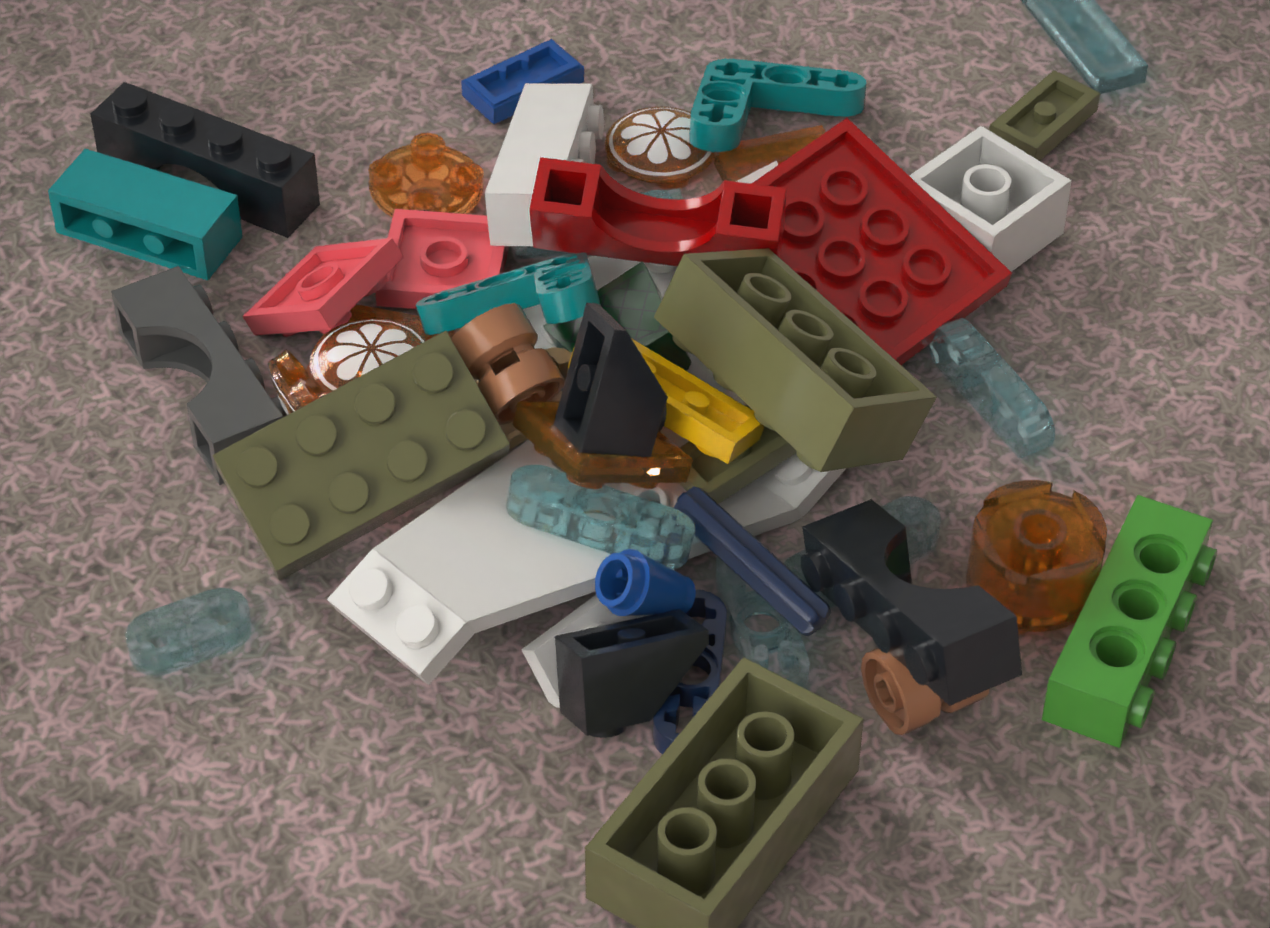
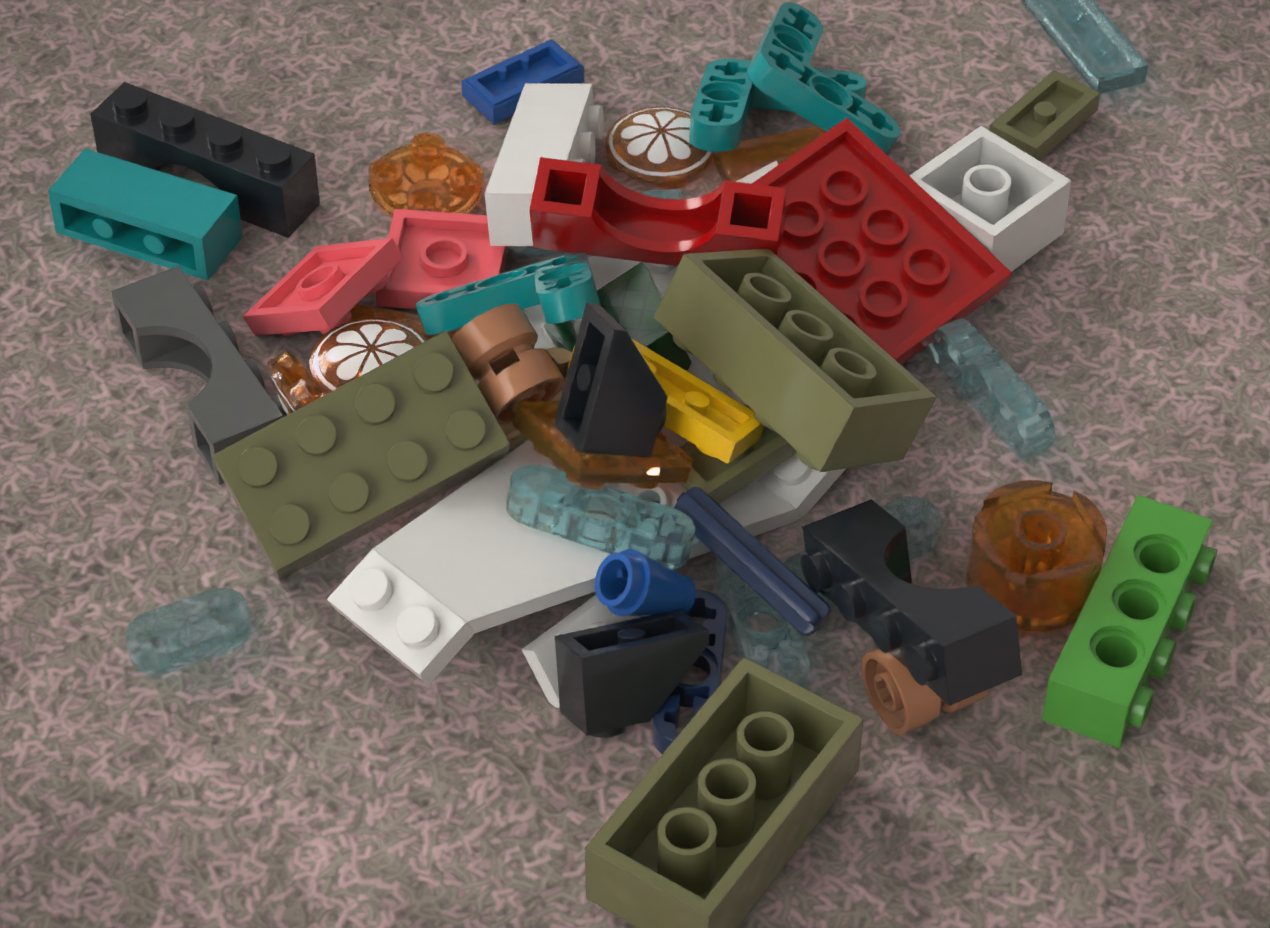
(784, 73): none -> teal beam

